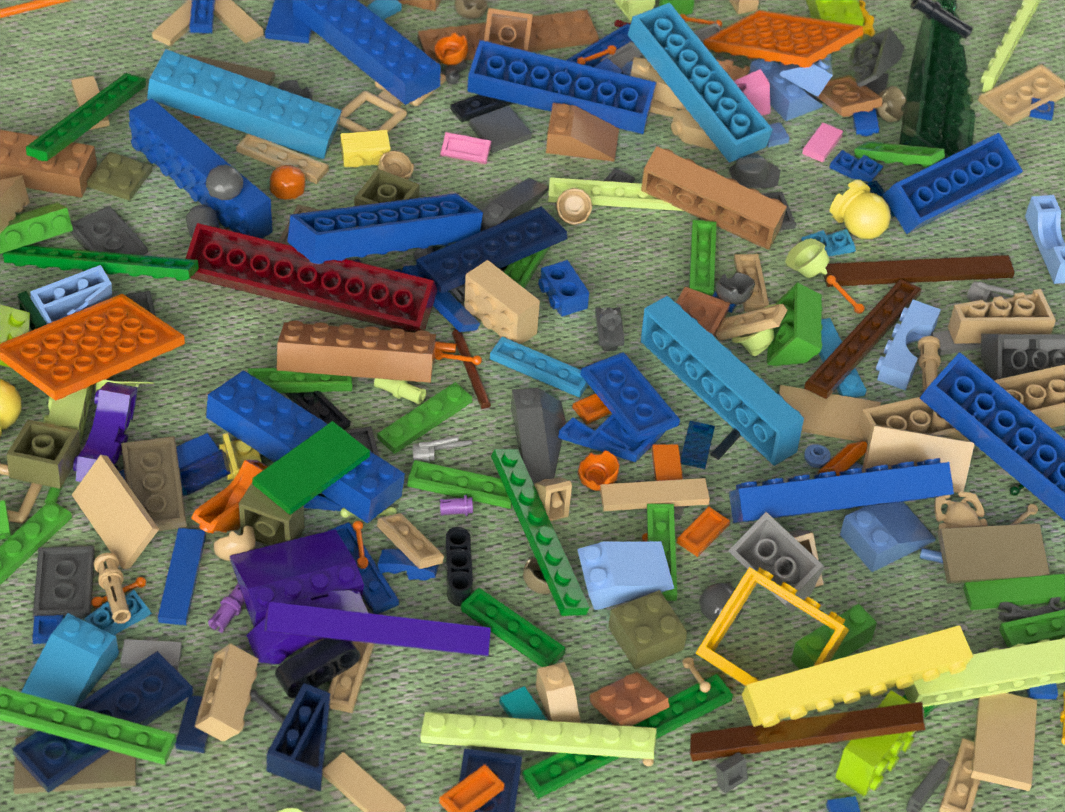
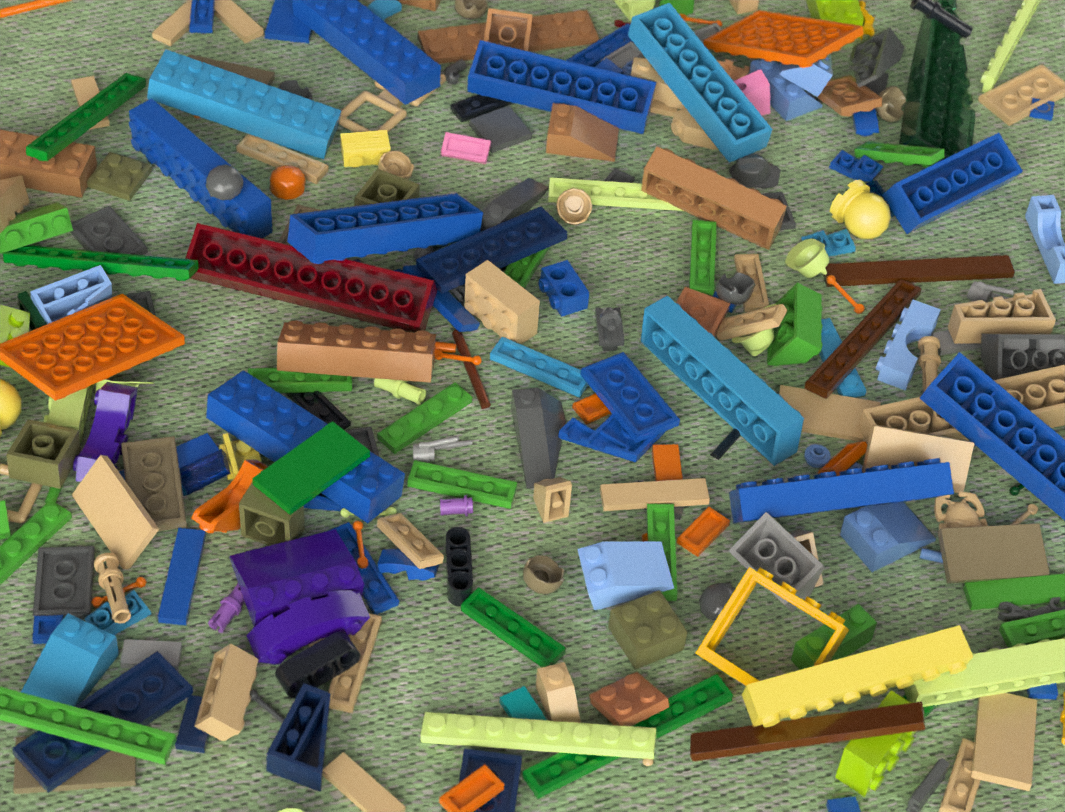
(203, 215): dark grey head -> none
(235, 543): tan hair -> none
(377, 629): dark purple tile -> none
(451, 49): orange hair -> none
(540, 533): green plate -> none
(598, 470): orange hair -> none
(610, 50): orange hinge -> none
(689, 663): tan hinge -> none
(697, 444): clear blue tile -> none
(731, 772): dark grey plate -> none
(778, 135): medium blue plate -> none
(822, 142): bright pink tile -> none

